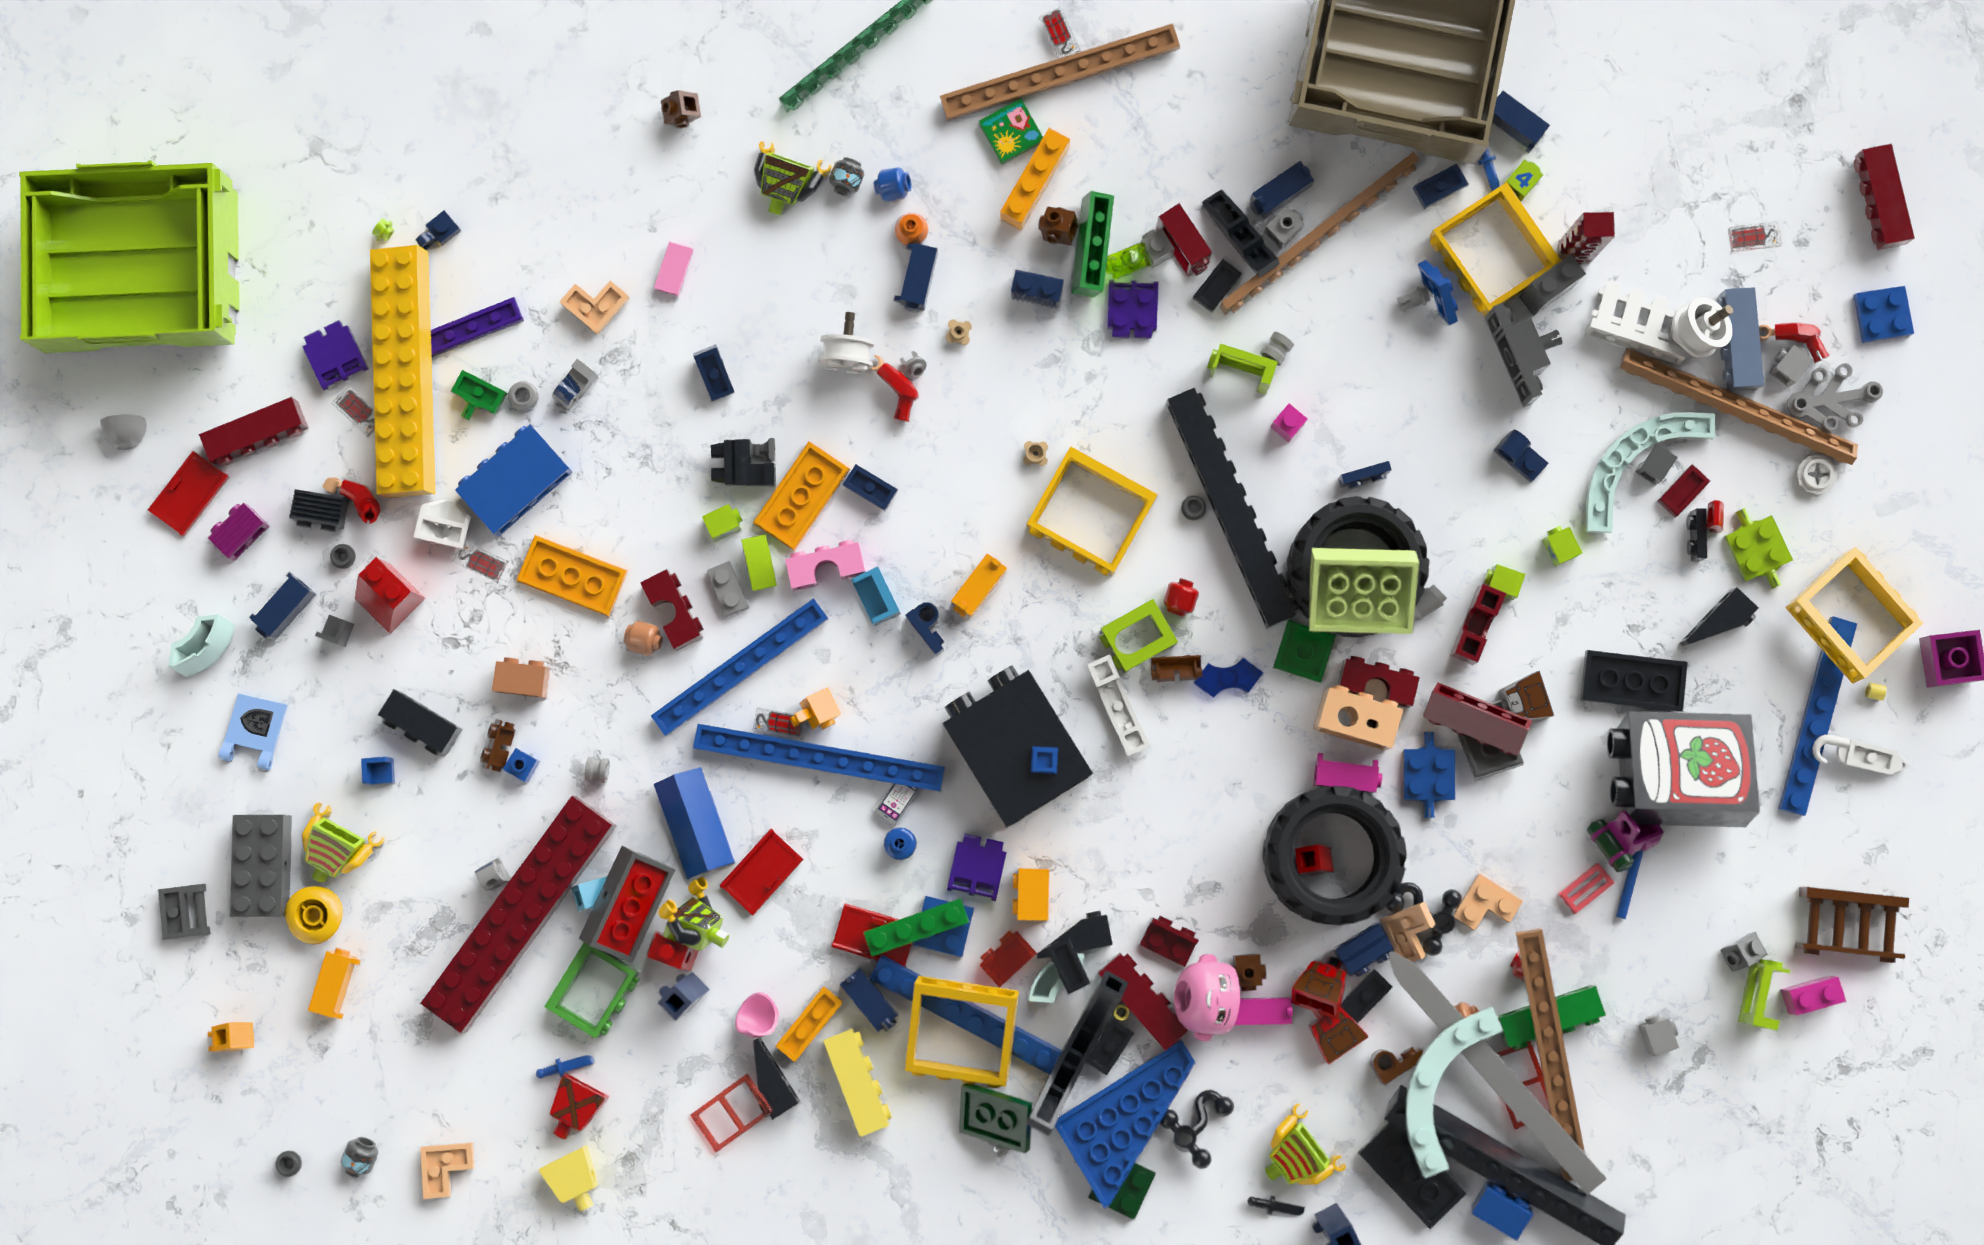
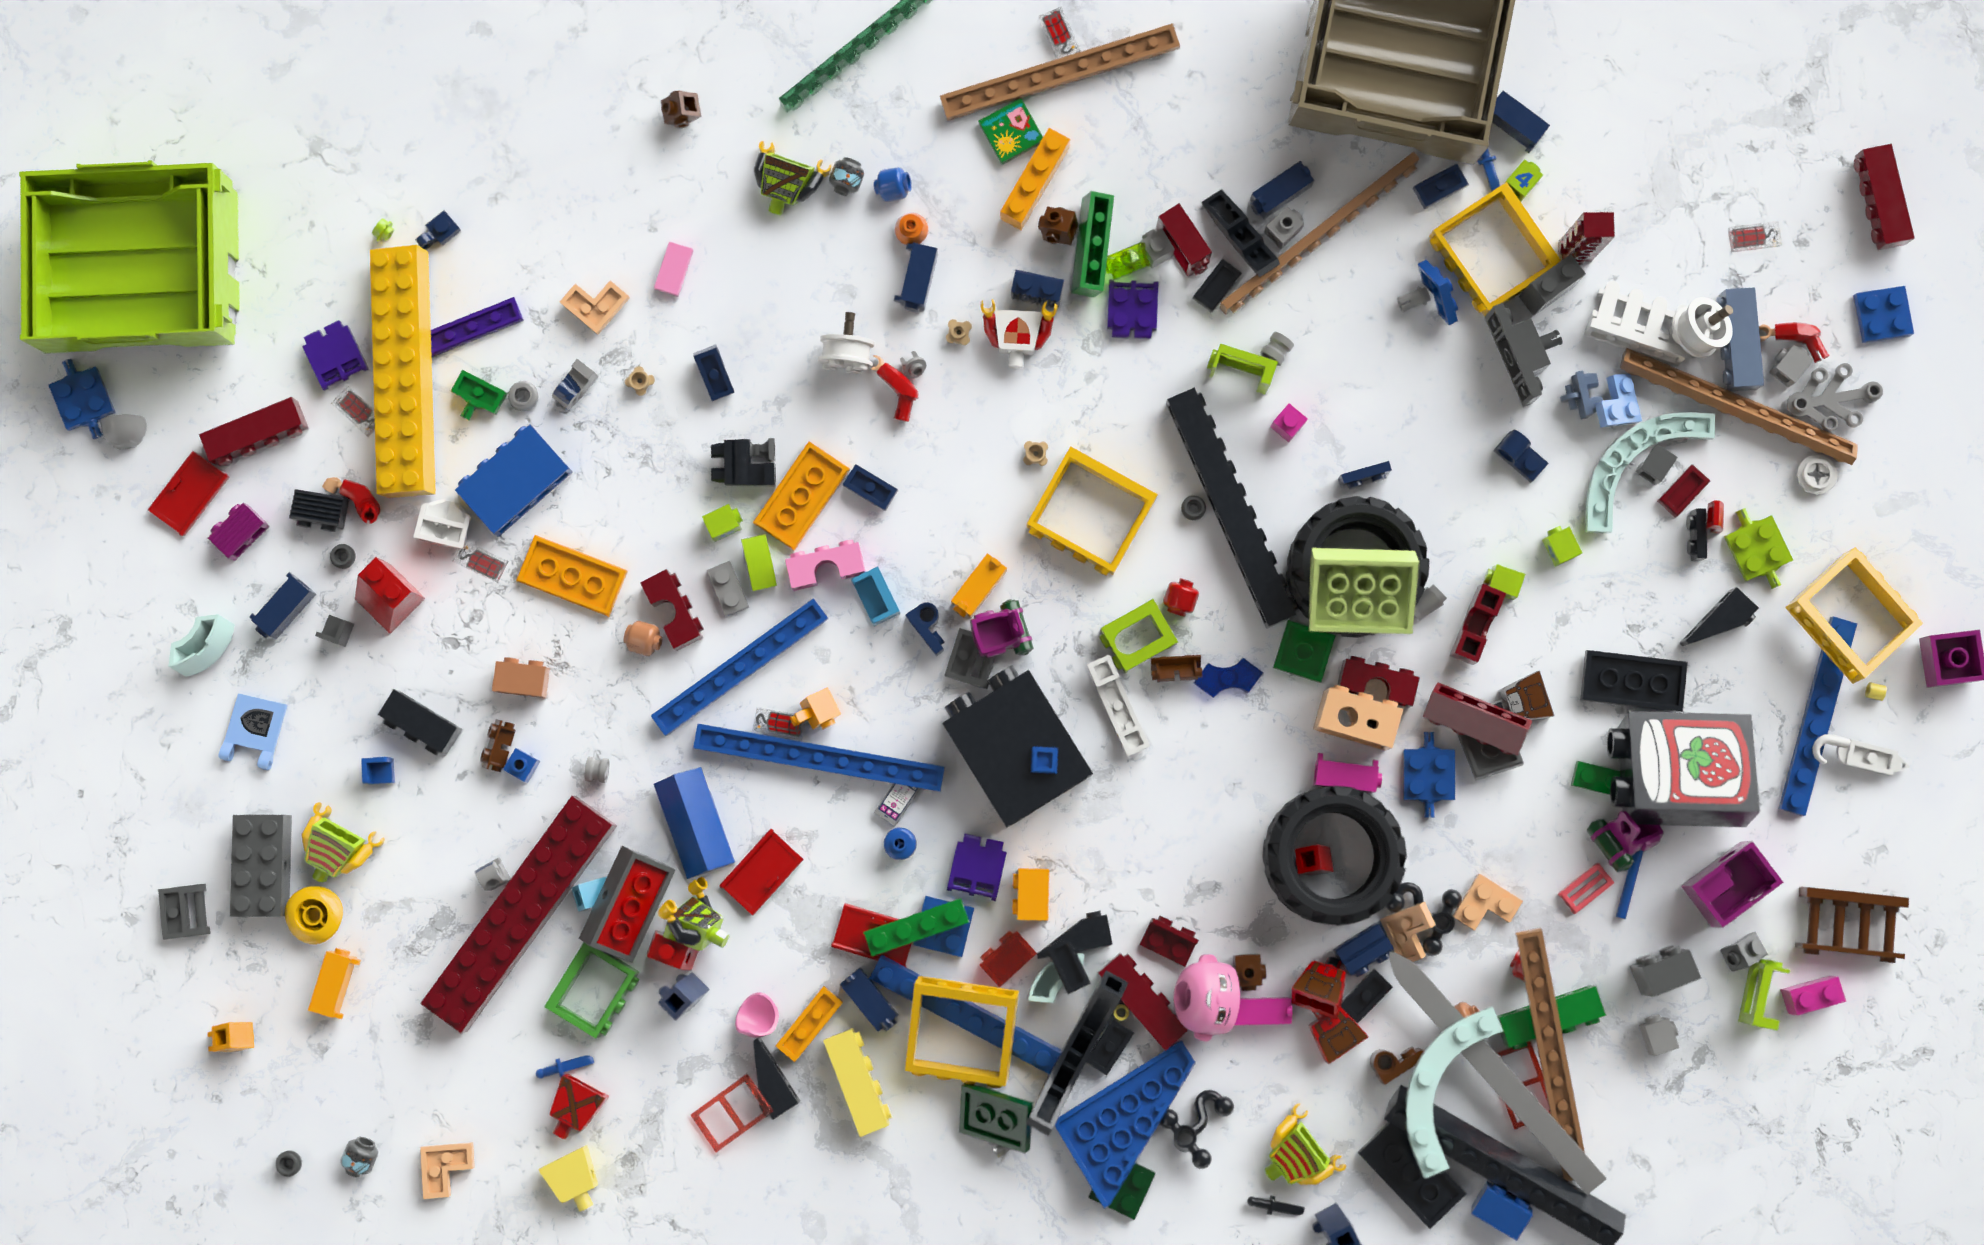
(82, 398): none -> blue plate
(632, 380): none -> tan plate
(963, 661): none -> dark grey plate
(1001, 631): none -> magenta piece
(1017, 331): none -> torso
(1581, 383): none -> sand blue hips
(1593, 777): none -> green plate
(1623, 406): none -> light blue plate
(1664, 972): none -> dark grey brick
(1731, 884): none -> magenta piece

